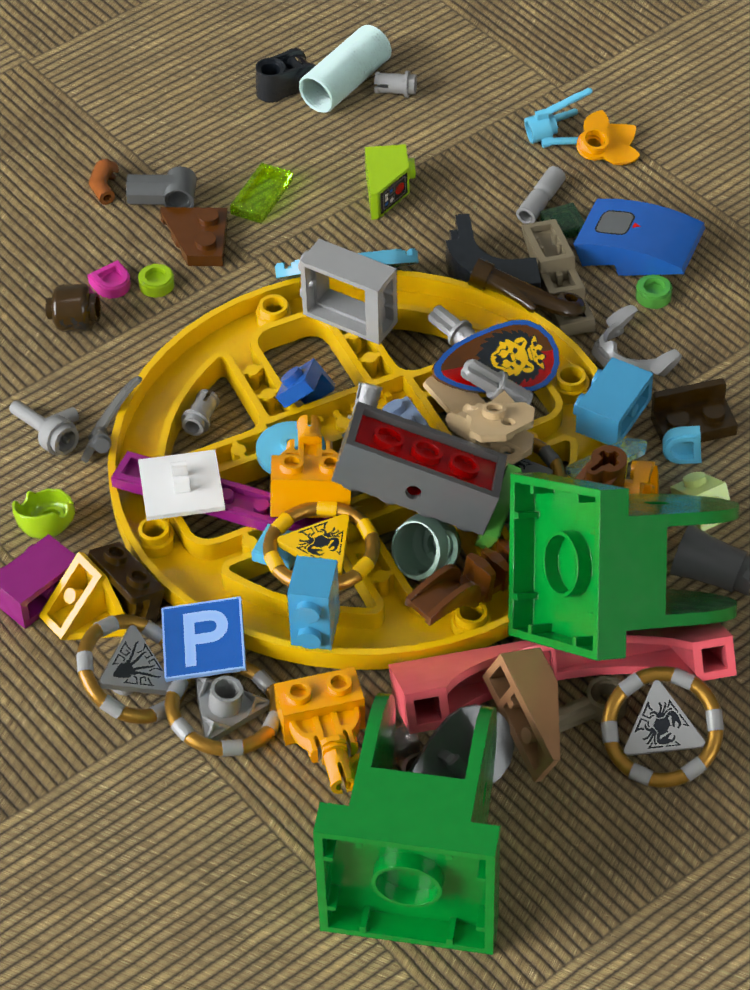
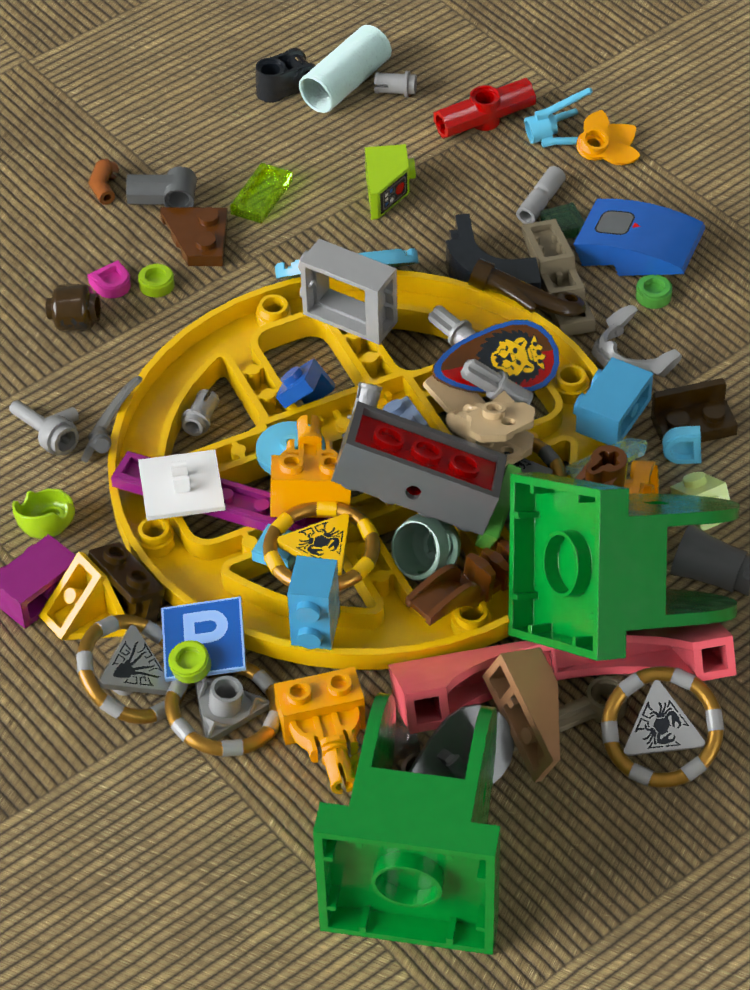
(189, 661): none -> lime tile
(484, 108): none -> red piece

